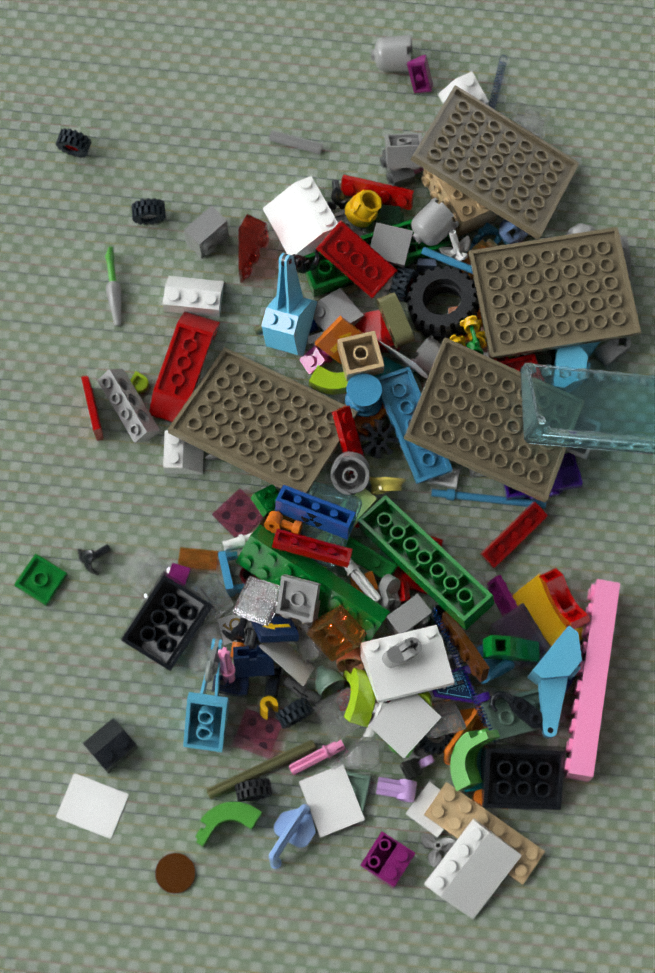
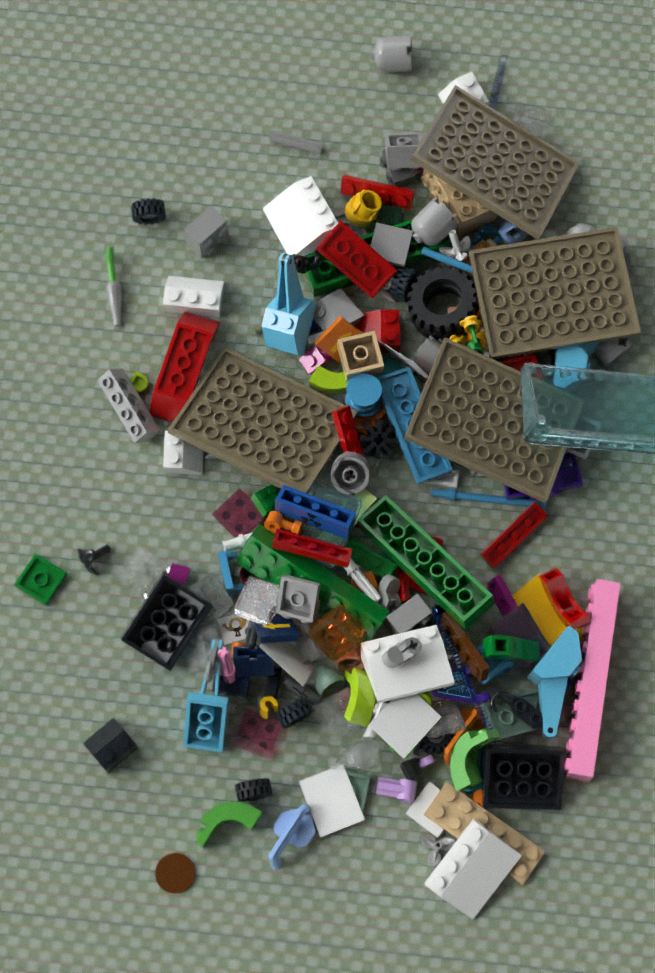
(73, 143): black bush -> none
(92, 407): red tile -> none
(92, 805): white sticker -> none
(198, 558): clear orange tile -> none
(237, 632): black plant -> none
(251, 239): clear red slope -> none
(262, 768): olive axle -> none
(316, 757): bright pink axle -> none
(337, 196): black plant -> none
(382, 485): light yellow hat -> none
(387, 859): magenta slope -> none
(395, 320): olive beam -> none
(420, 74): magenta slope -> none
(425, 264): sand blue tile -> none

